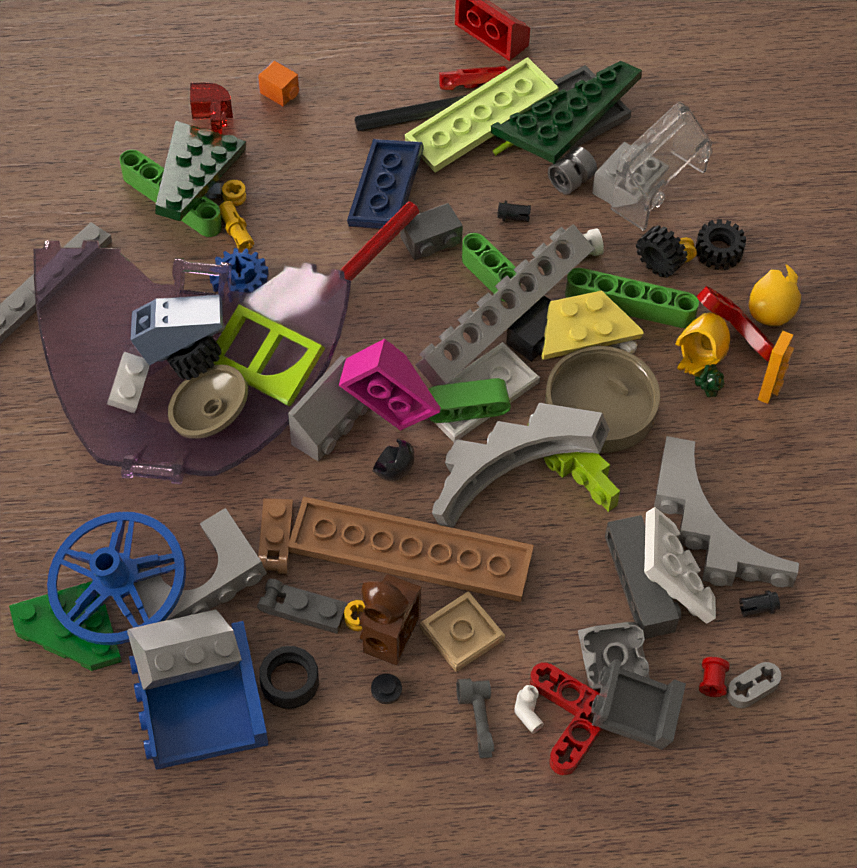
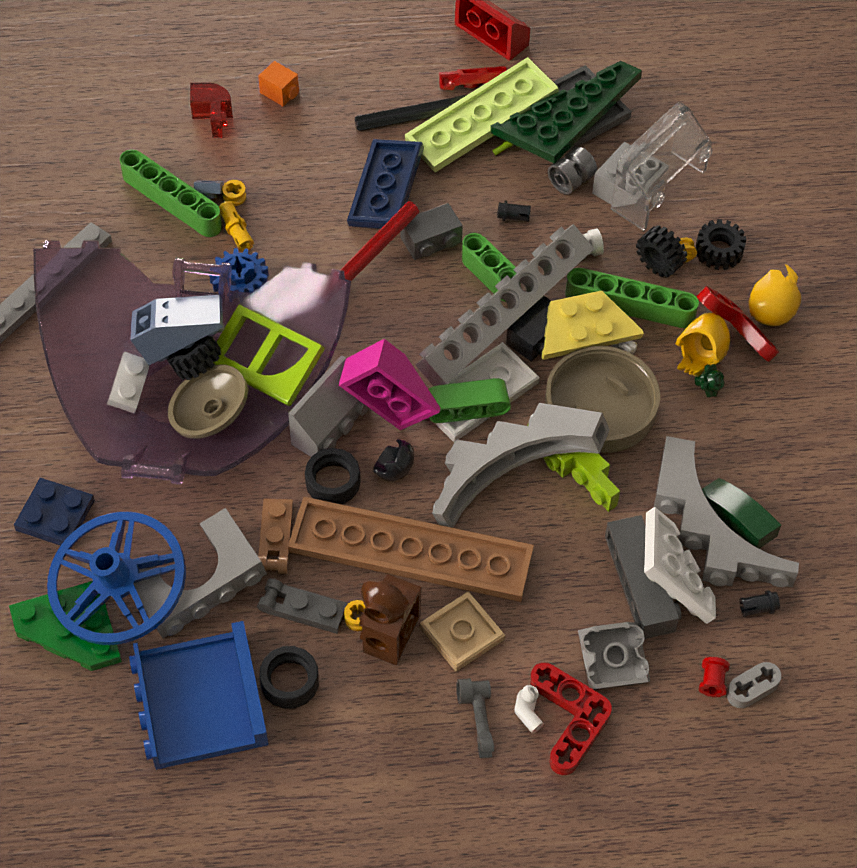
(53, 511): none -> dark blue plate
(183, 648): light grey slope -> none
(193, 166): wing -> none
(327, 458): none -> black tyre
(386, 688): black plate -> none
(637, 706): dark grey panel -> none
(741, 513): none -> dark green slope
(777, 367): light orange plate -> none

